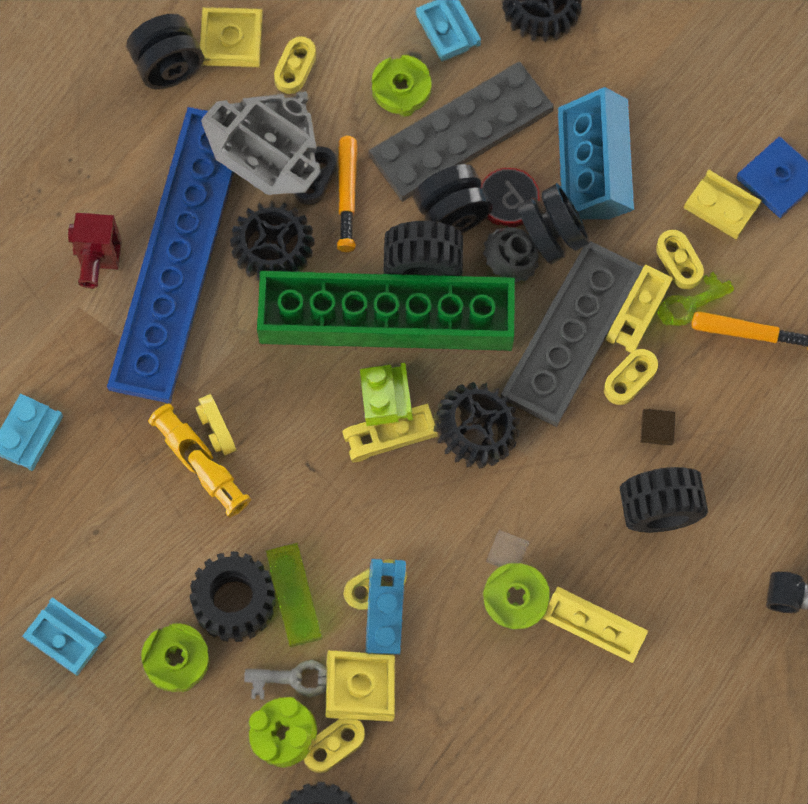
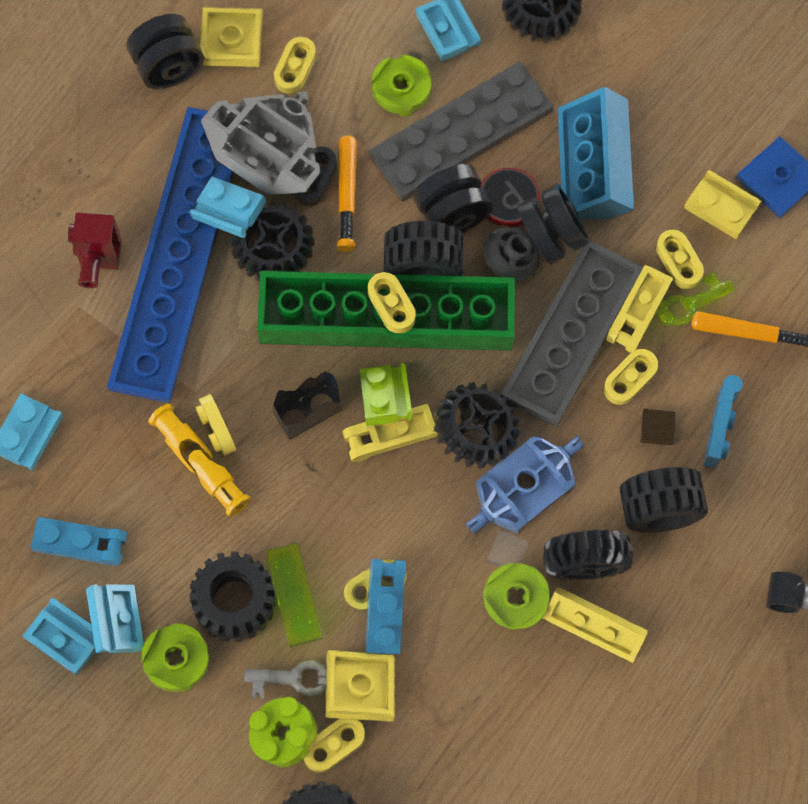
(78, 541): none -> dark azure plate
(115, 618): none -> medium azure plate
(228, 207): none -> medium azure plate
(289, 400): none -> black piece
(392, 304): none -> light yellow plate
(514, 506): none -> medium blue plate
(588, 555): none -> black gear
(722, 420): none -> dark azure plate

